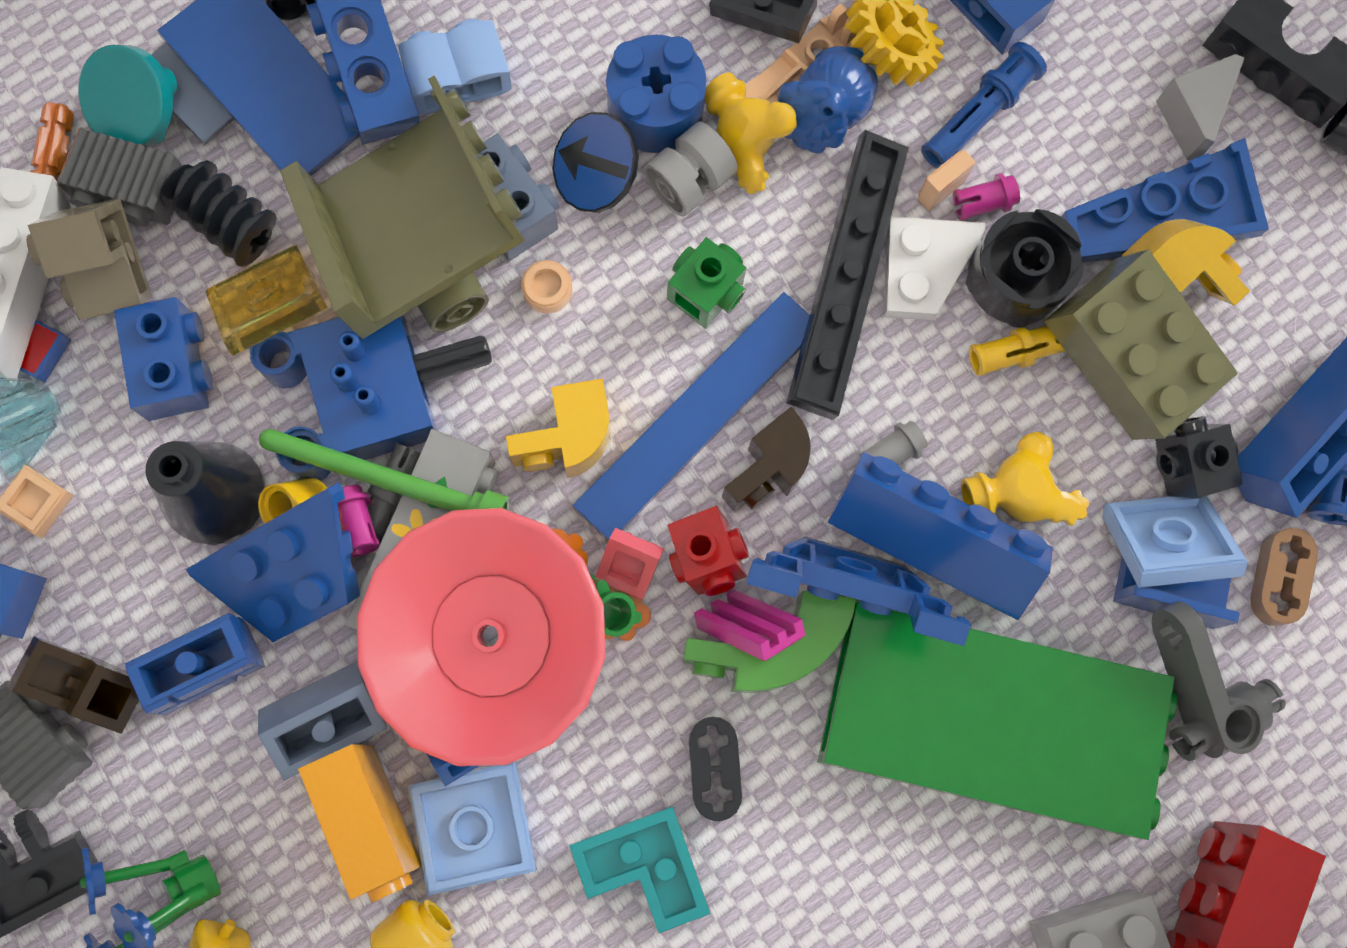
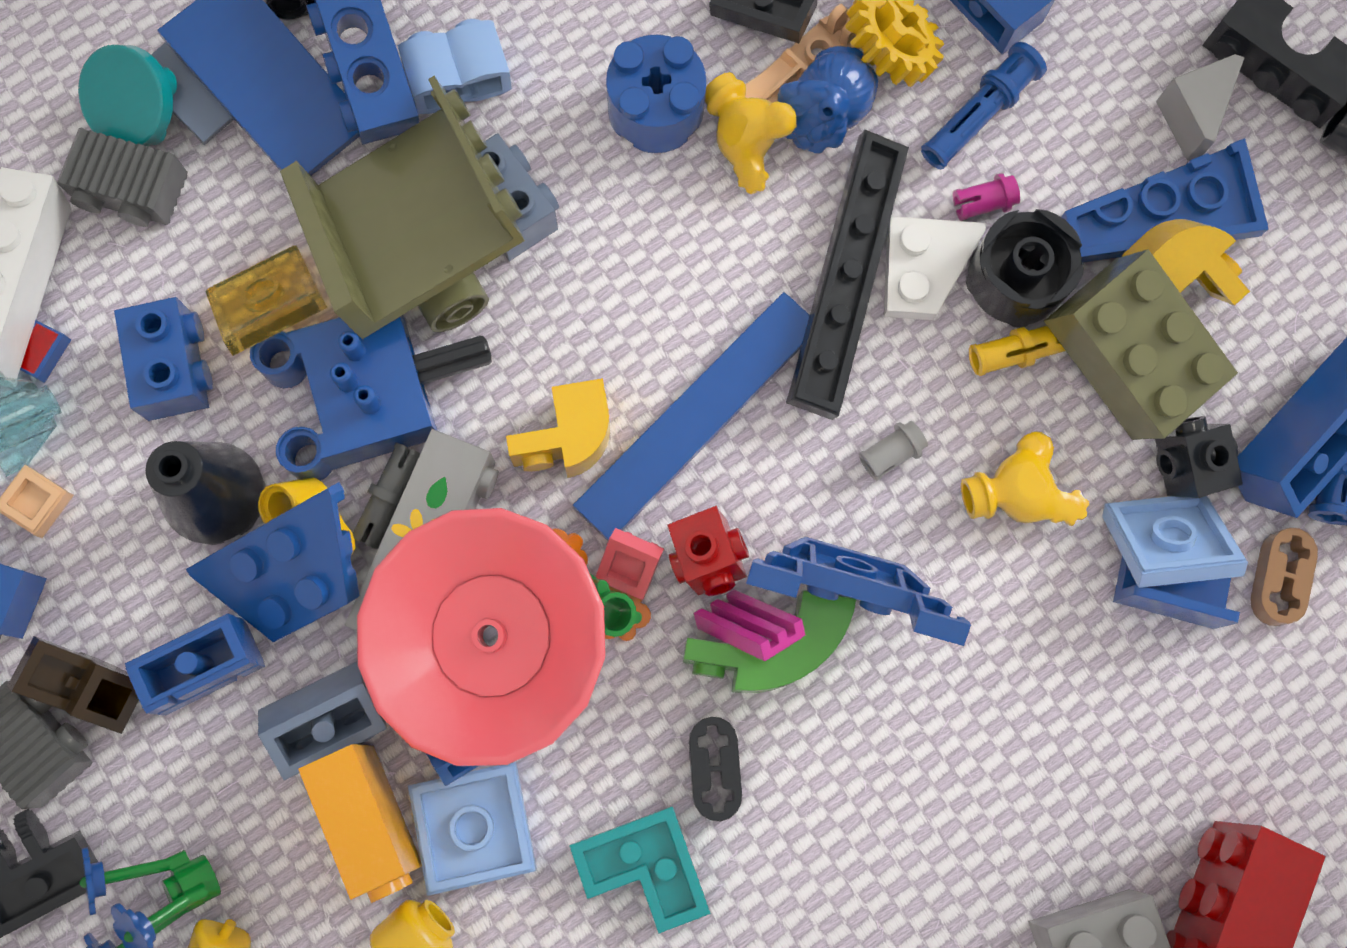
(51, 140): orange axle -> none
(94, 255): dark tan brick -> none
(219, 210): black piece -> none
(356, 519): dark pink pin -> none
(378, 475): bright green piece -> none
(546, 286): light nougat tile -> none
(595, 162): blue piece -> none
(696, 164): light grey wheel -> none
(707, 281): green brick -> none
(780, 457): dark brown brick -> none
(942, 535): blue brick -> none
(946, 179): light nougat tile -> none
(1001, 723): green brick -> none
(1213, 716): dark grey piece -> none

